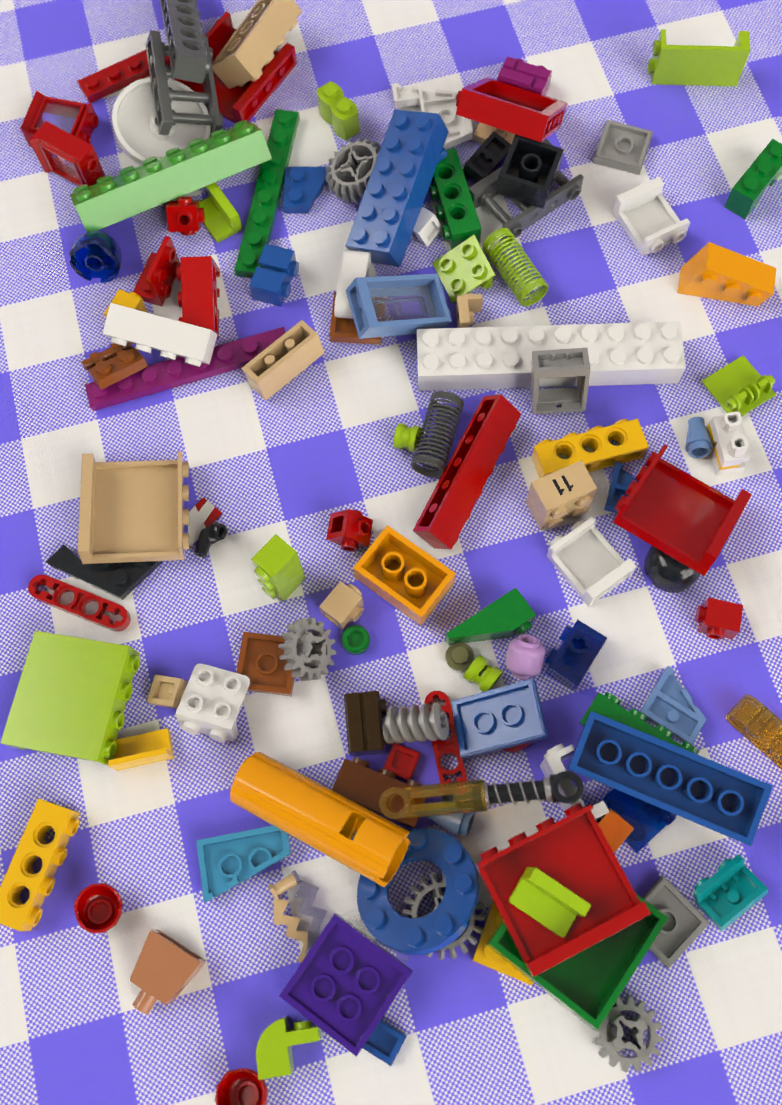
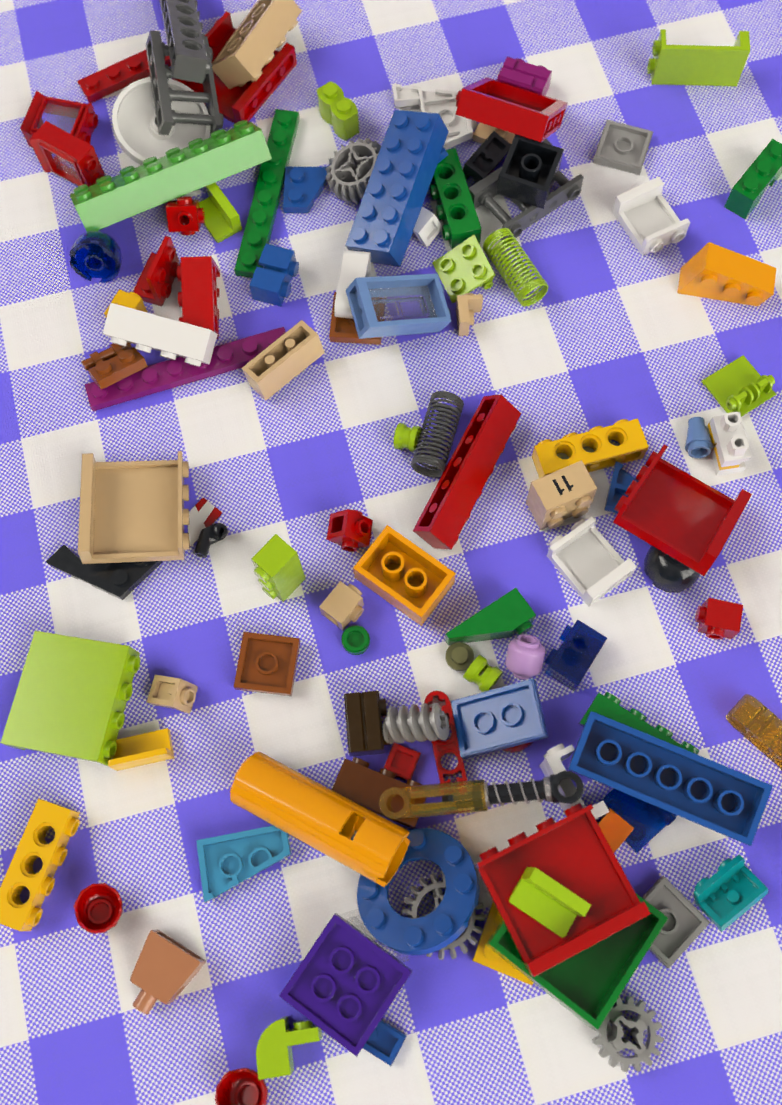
(78, 605): red beam -> none
(212, 702): white bracket -> none
(307, 649): light grey gear -> none
(307, 892): piece -> none
(455, 823): medium blue cone -> none
(503, 355): white brick -> none
(559, 364): light grey window -> none
(673, 708): medium blue wing -> none

